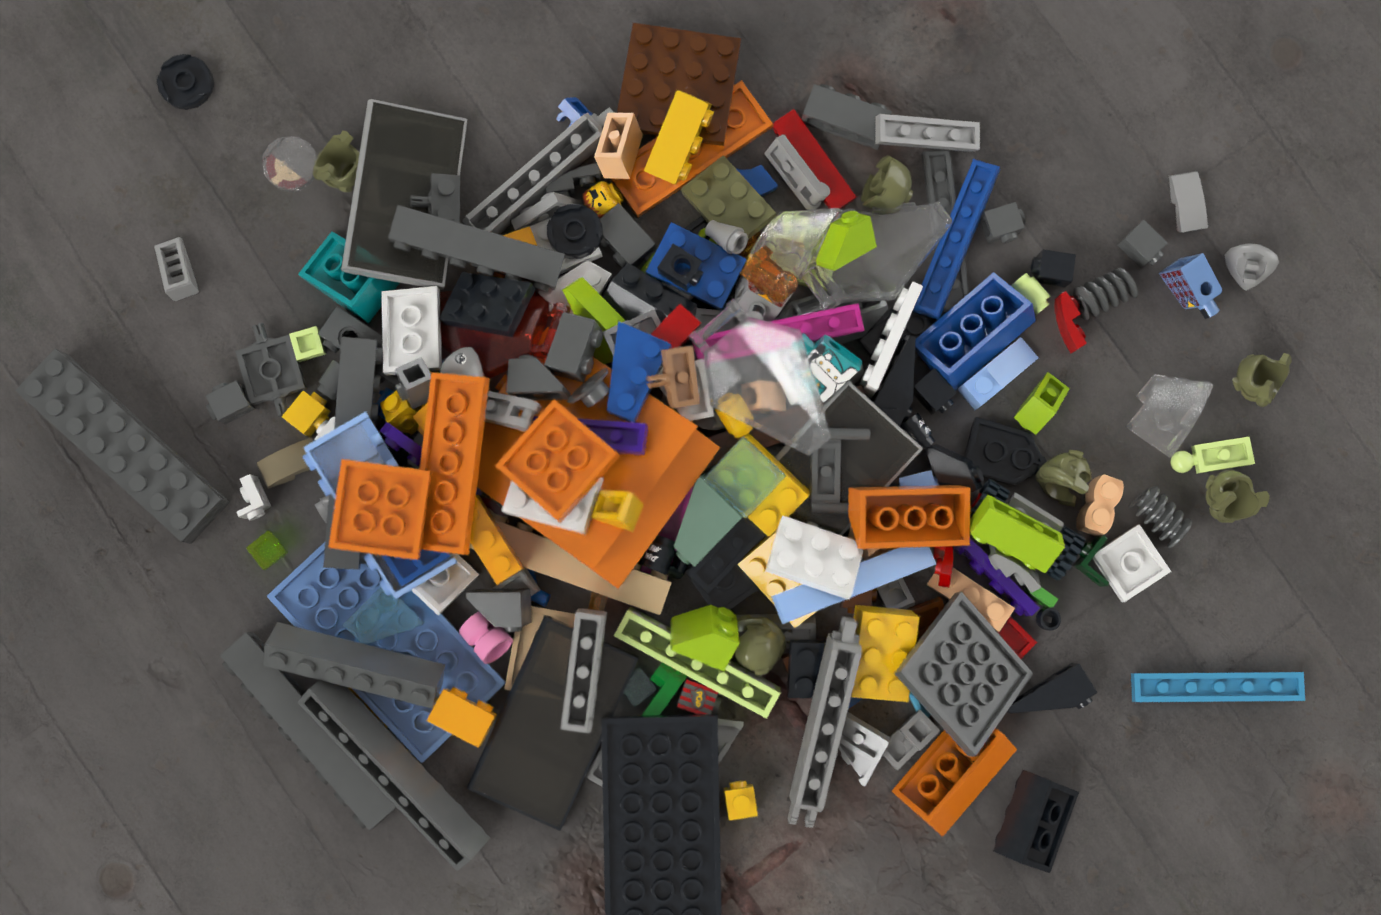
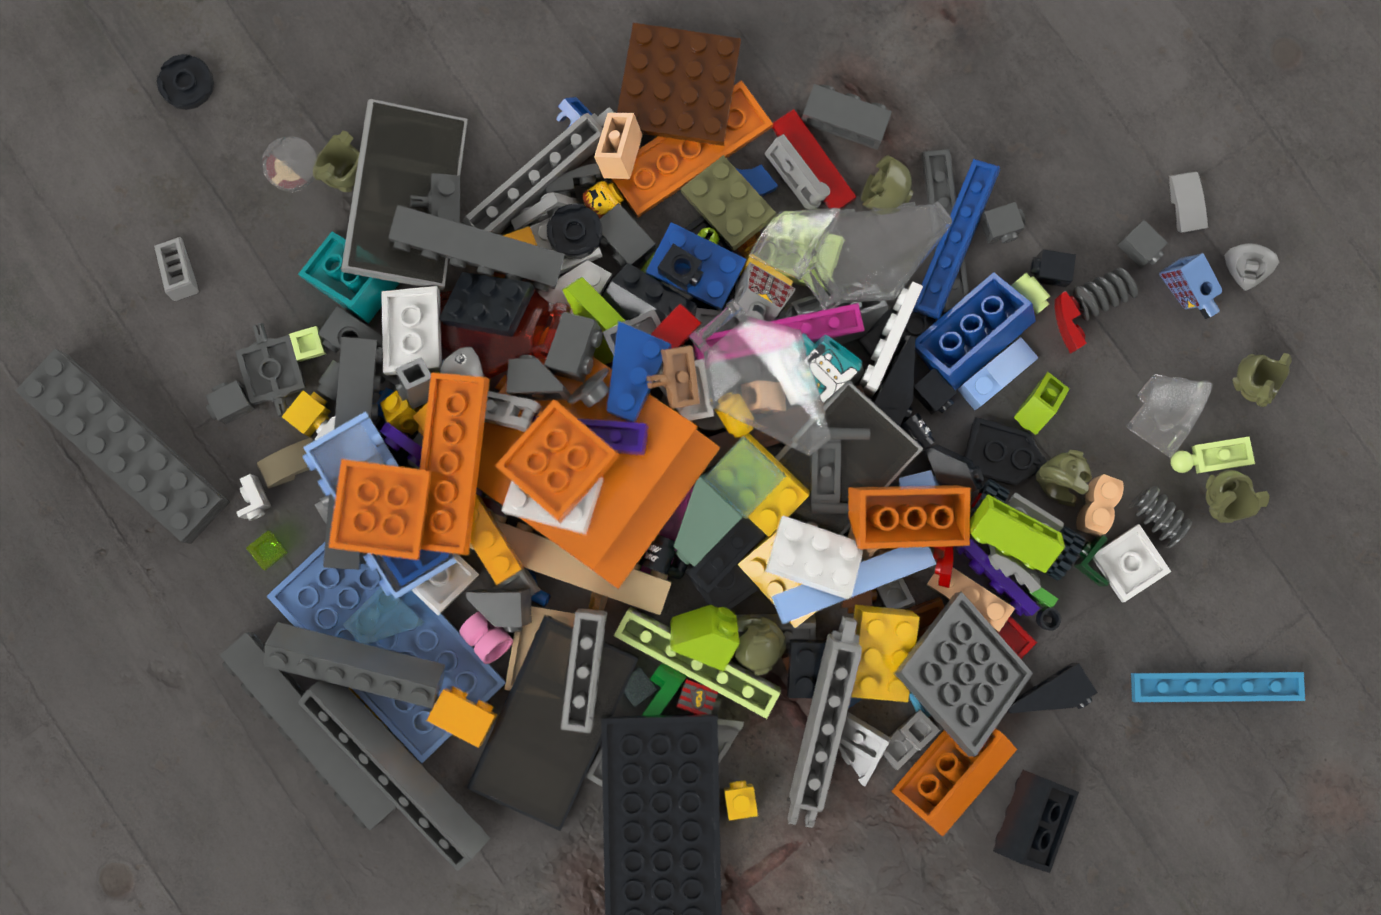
(617, 509): yellow slope -> none
(679, 138): yellow brick -> none
(729, 237): light grey cone -> none
(769, 276): clear orange leg -> none
(846, 240): lime slope -> none
(927, 132): light grey plate -> none

